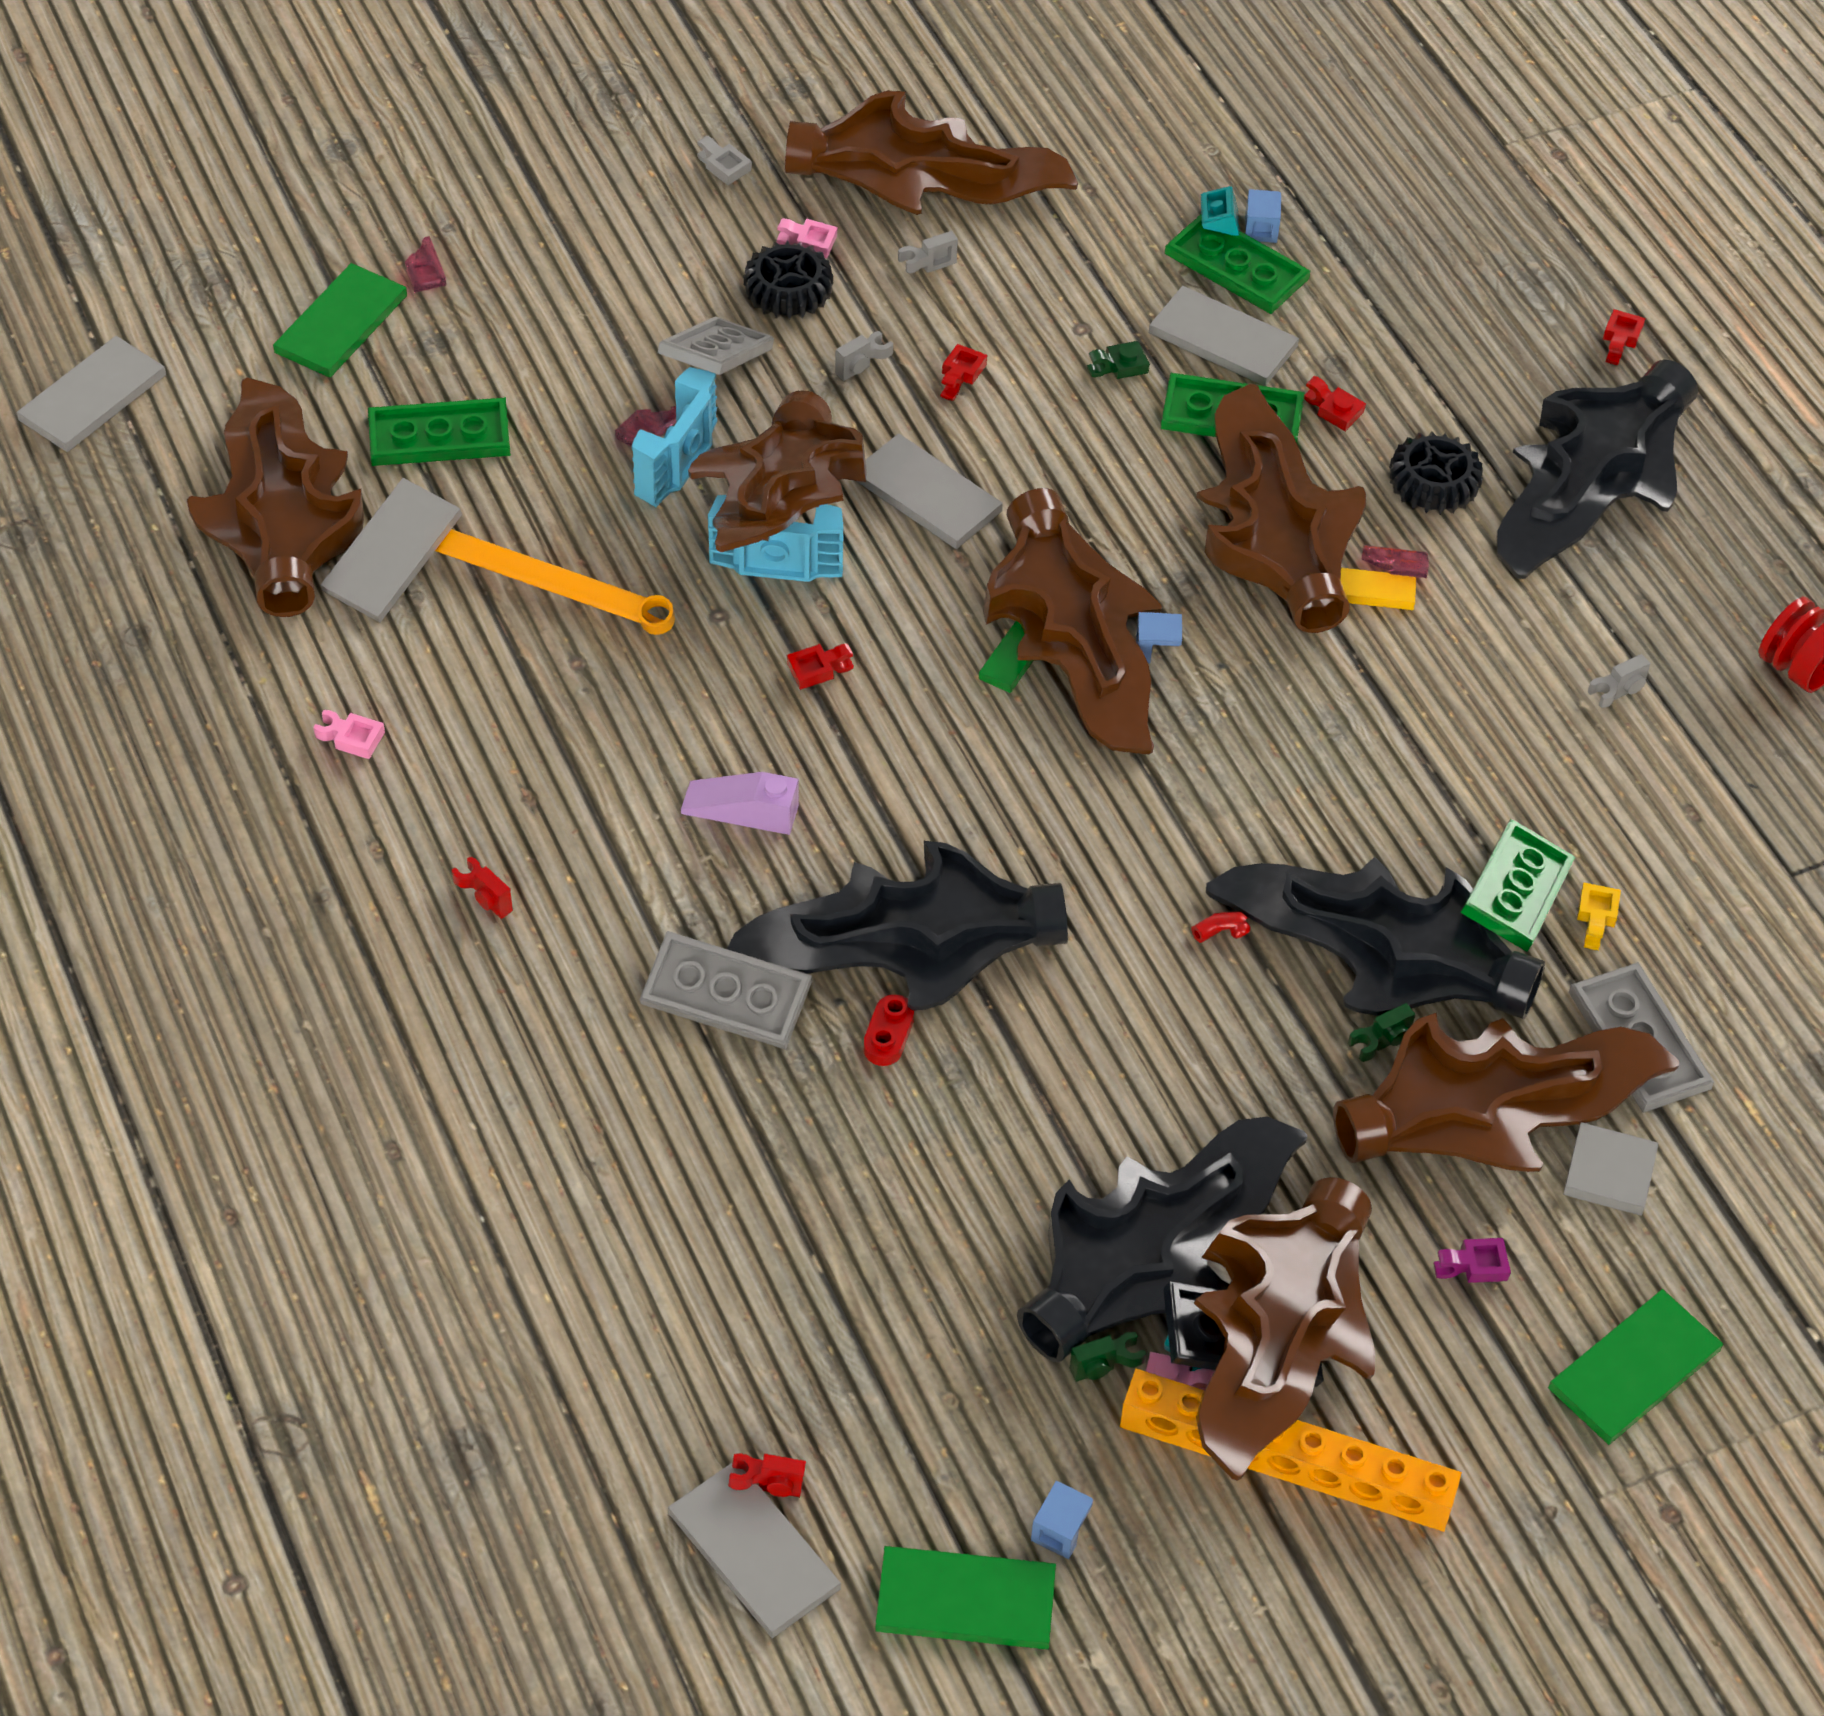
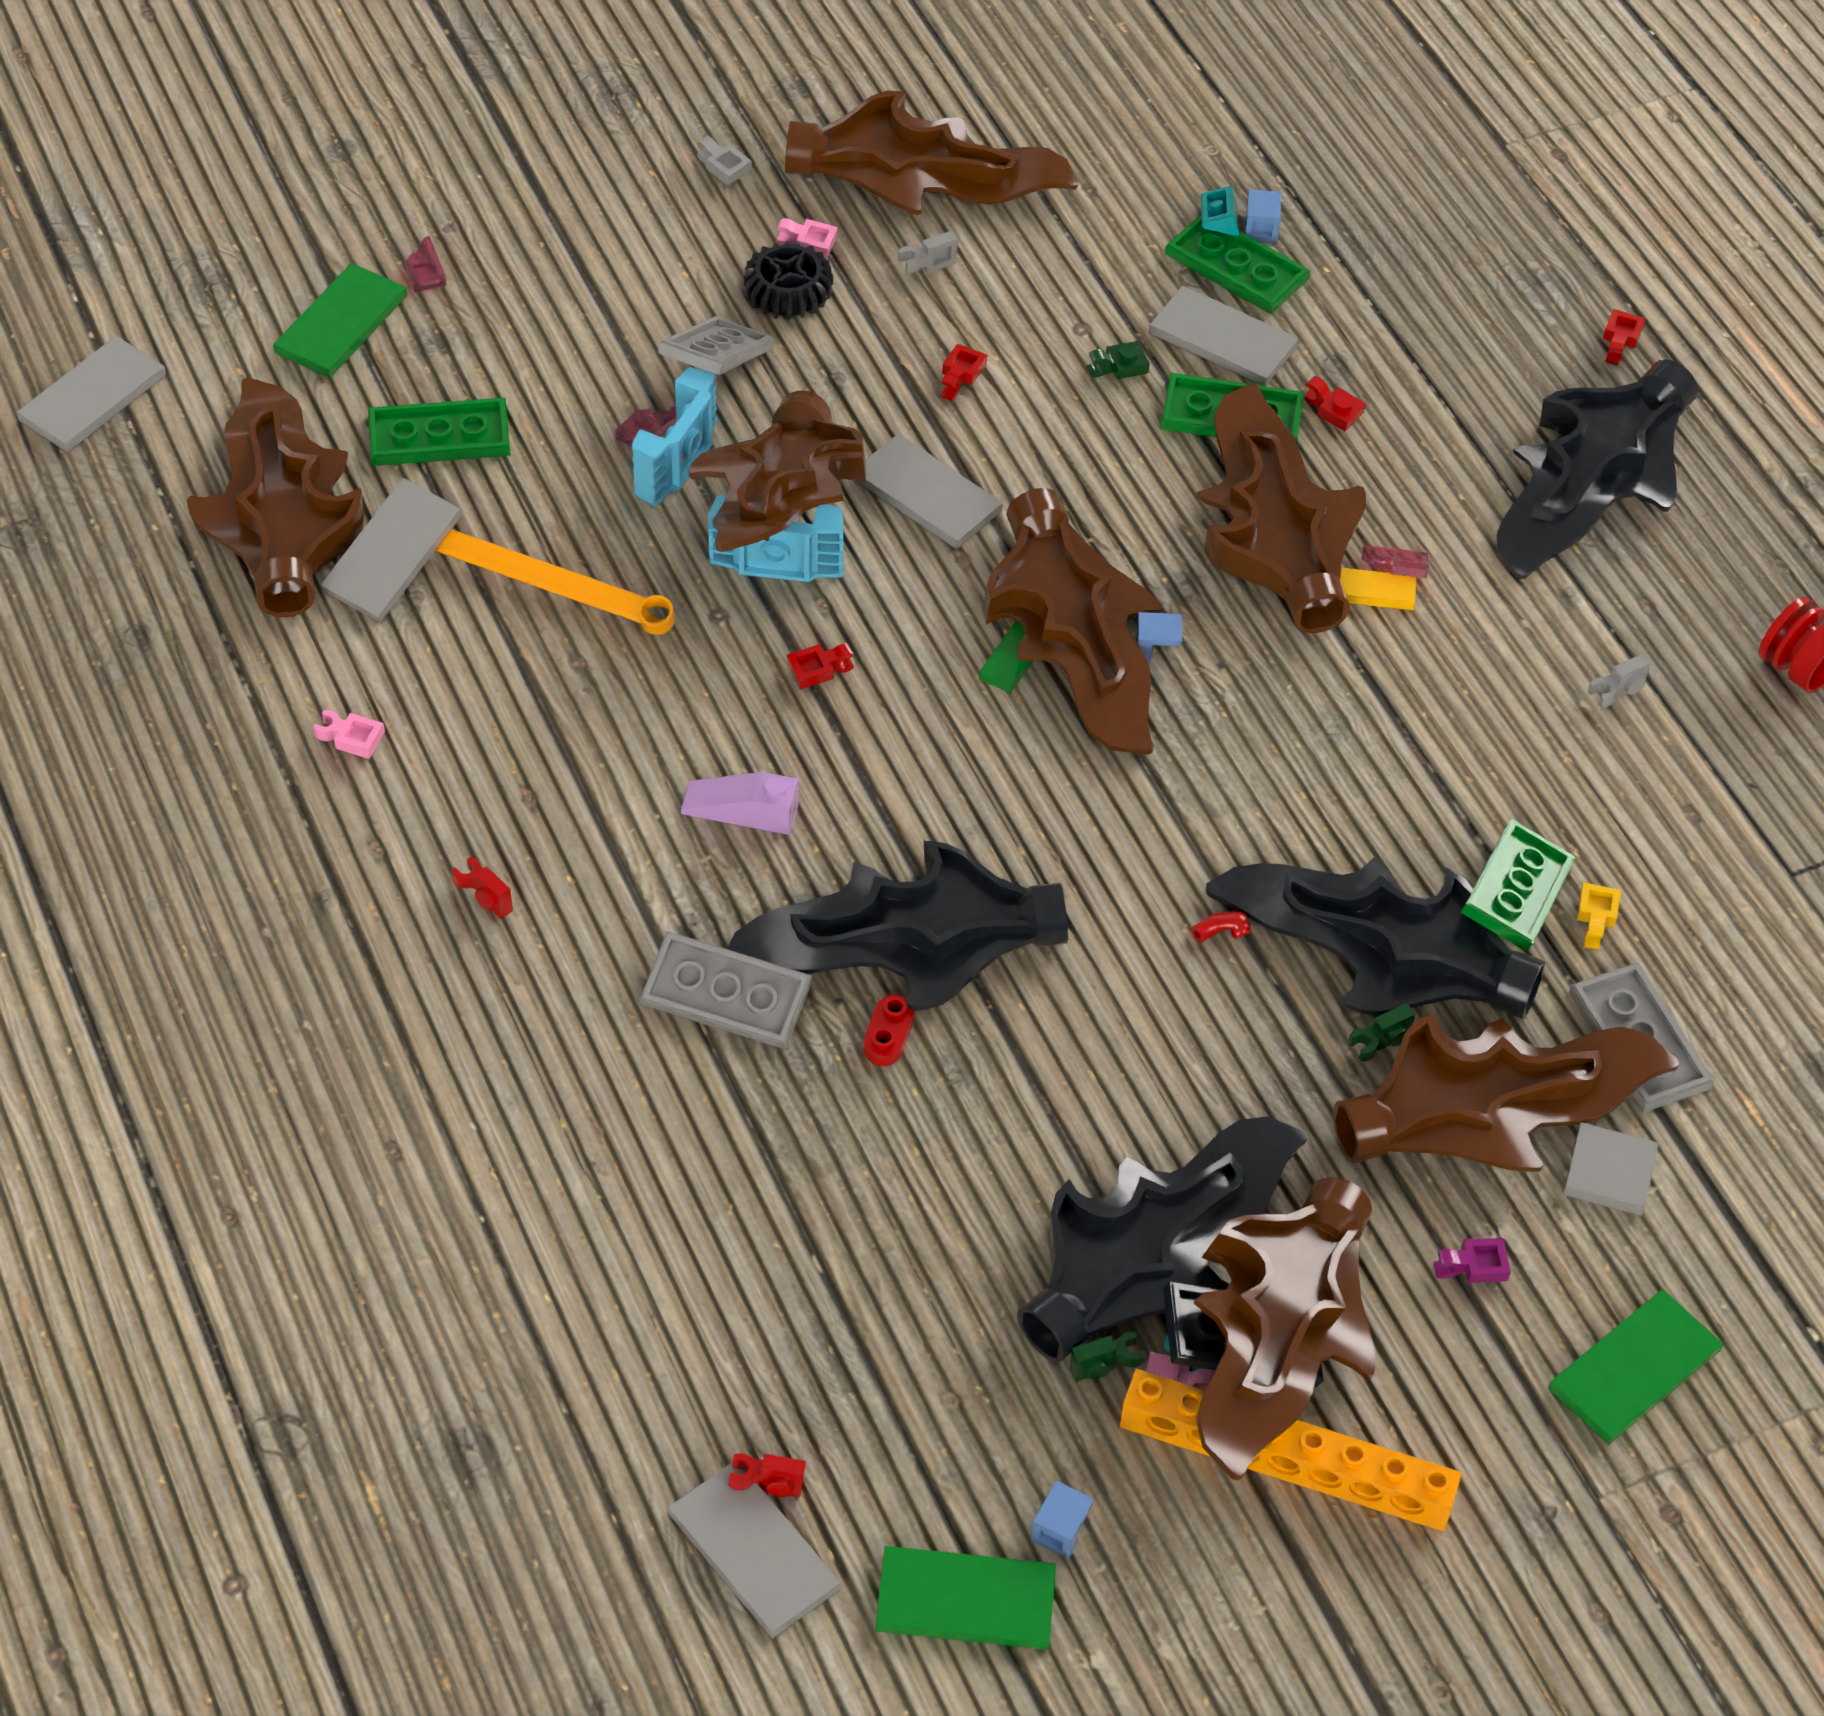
(856, 354): light grey plate -> none
(1435, 472): black gear -> none

